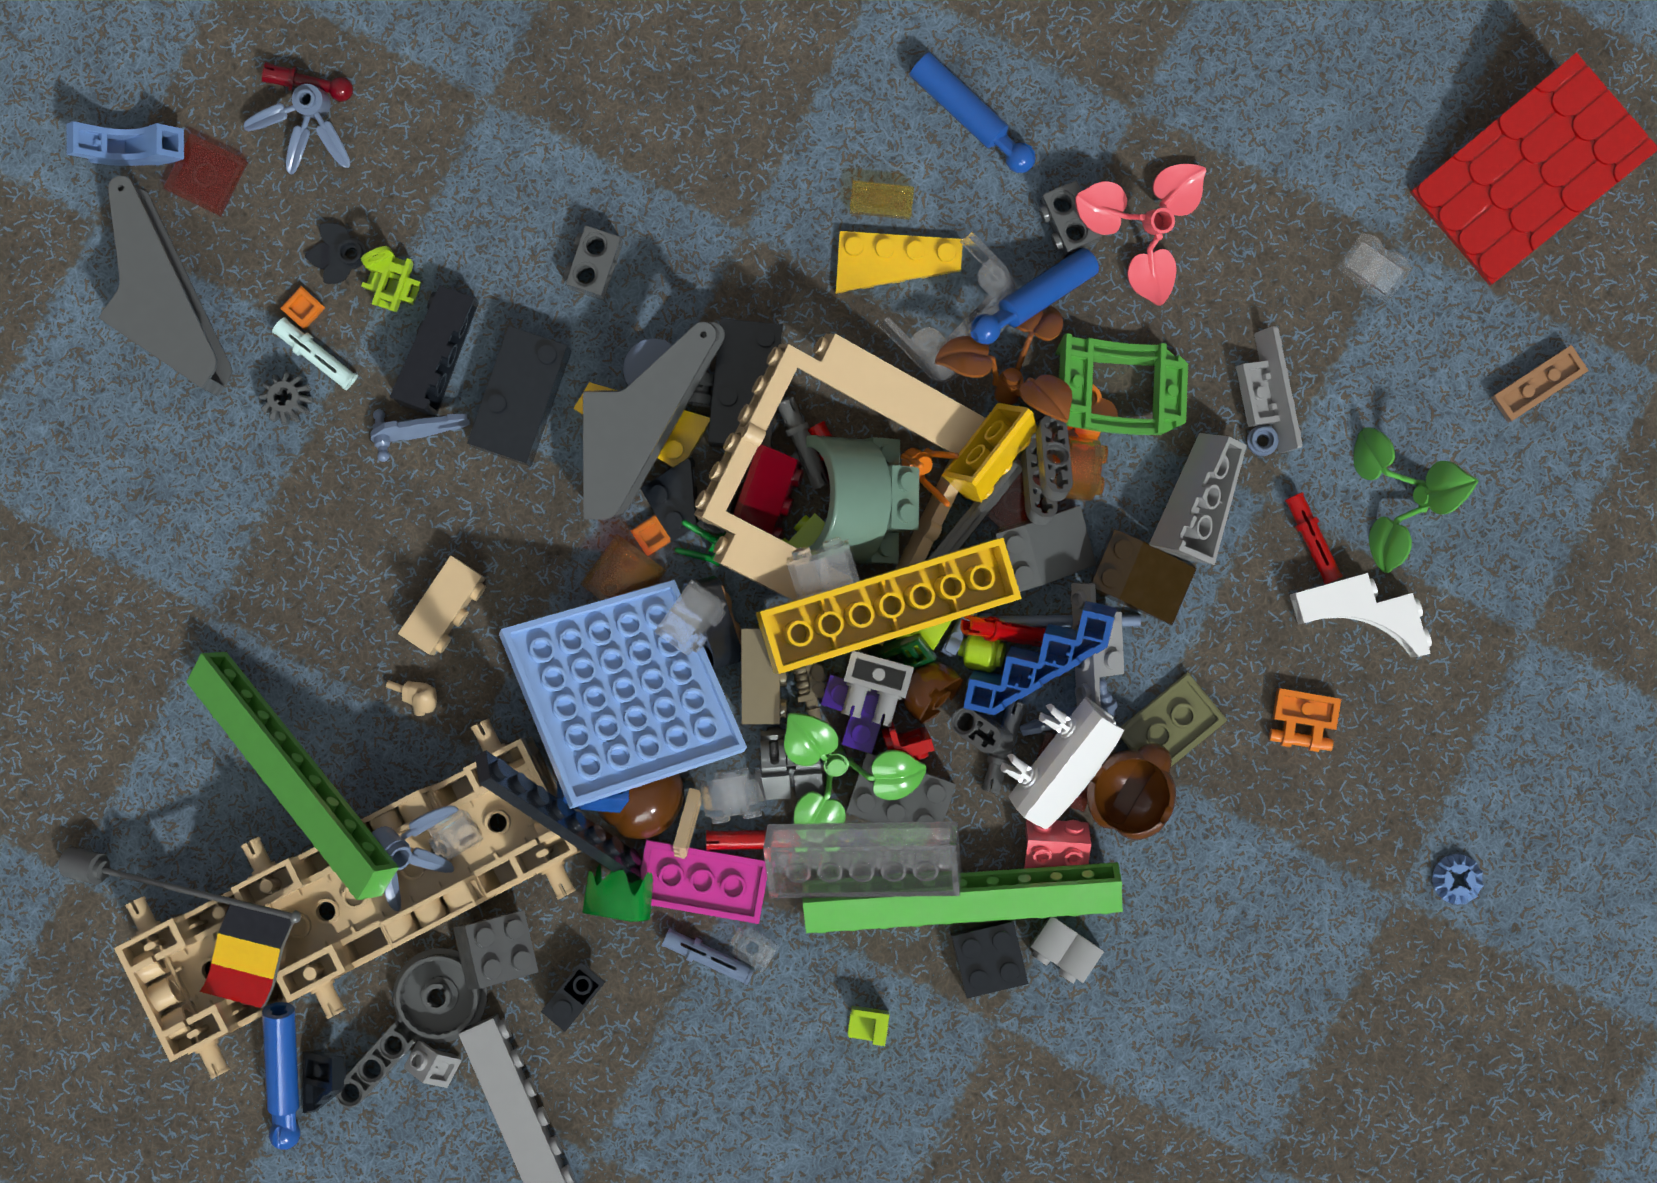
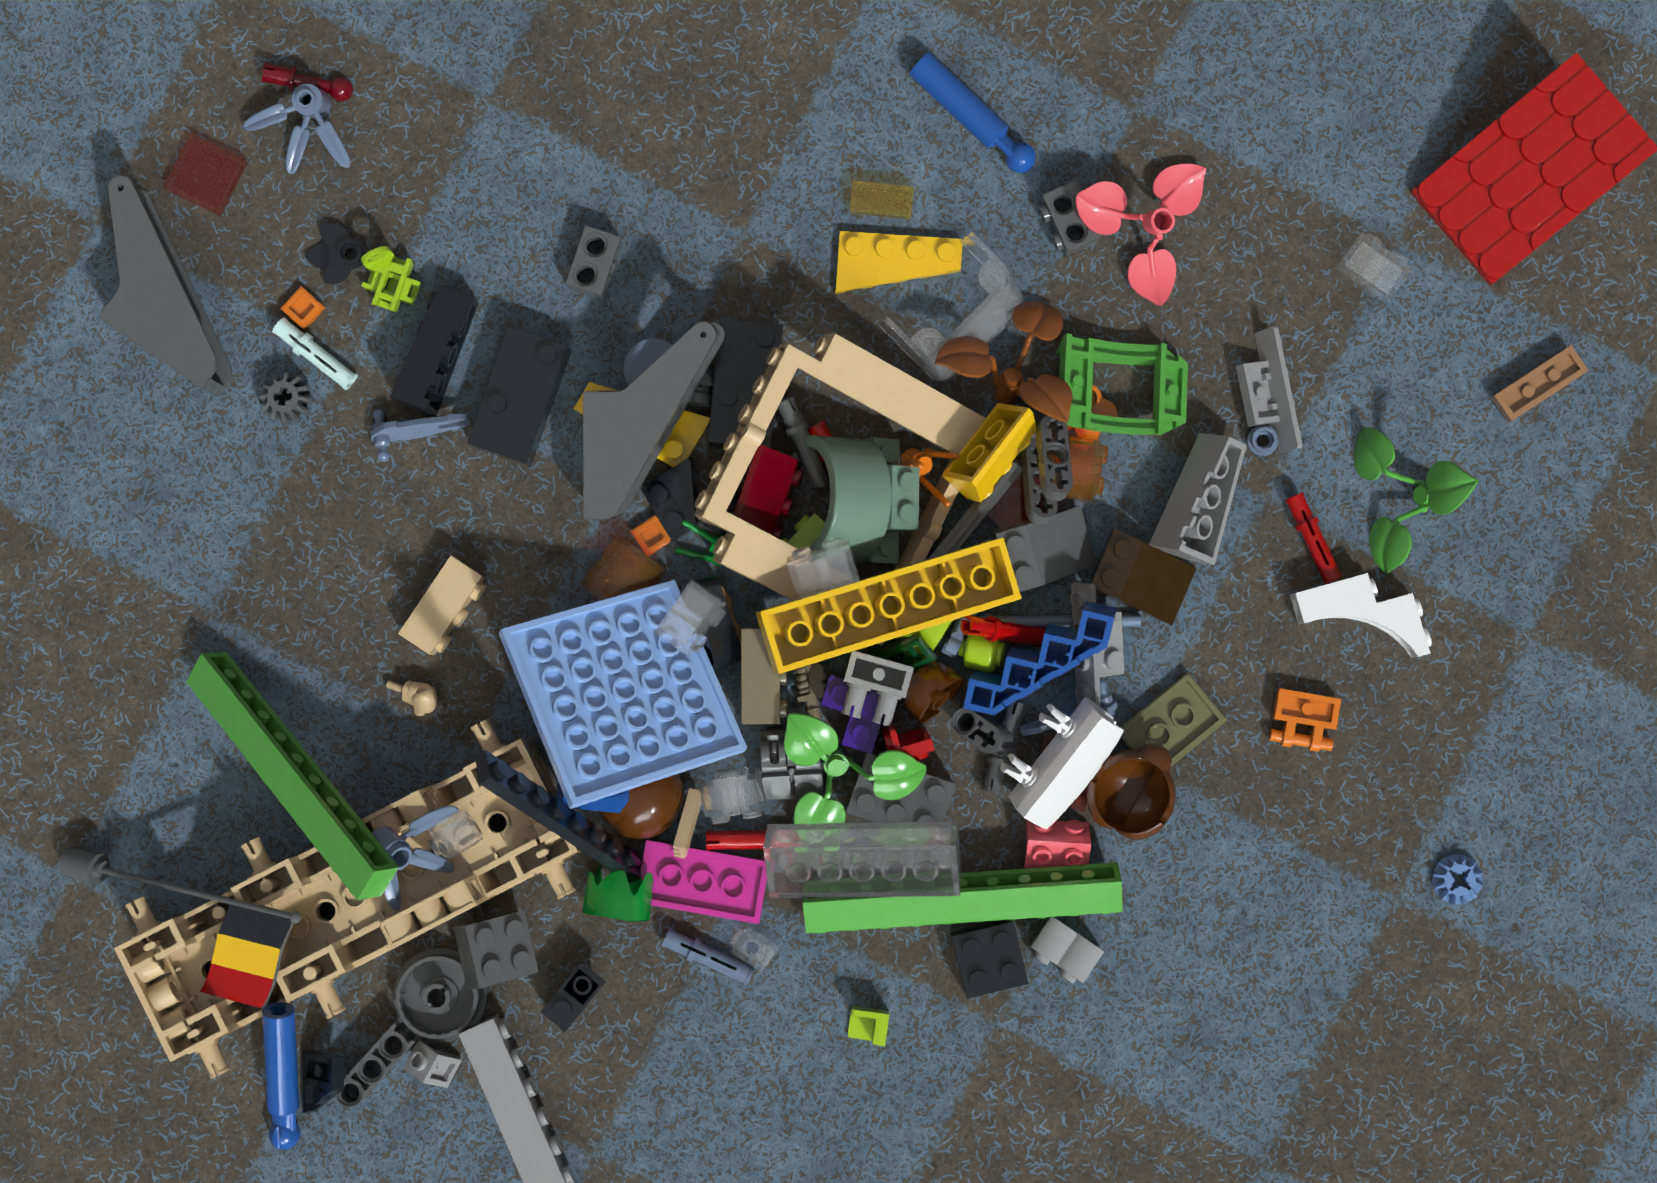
(126, 147): medium blue arch -> none
(1036, 295): blue piece -> none

